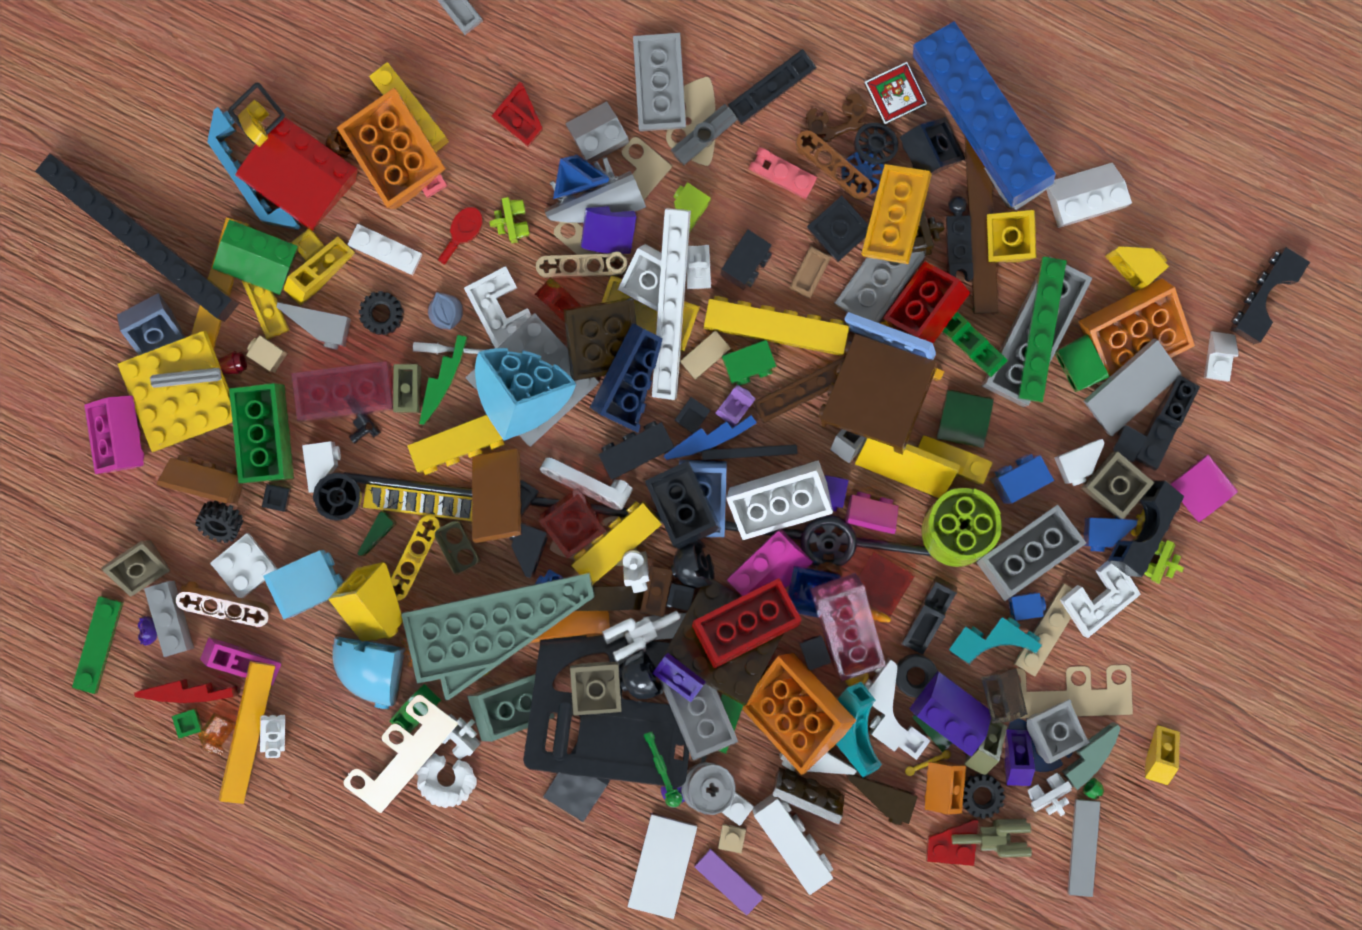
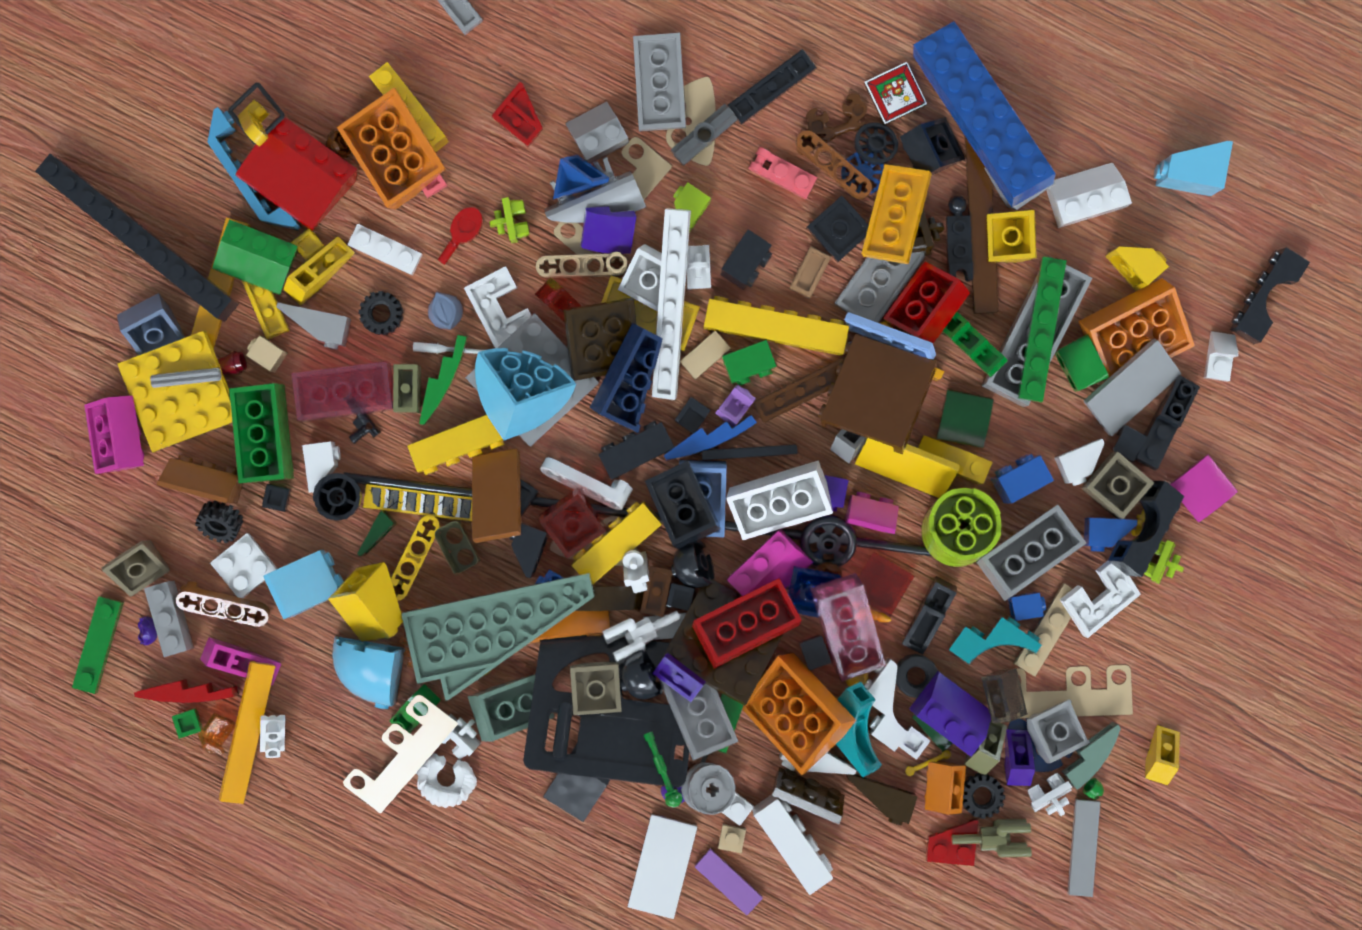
(1196, 170): none -> medium azure slope

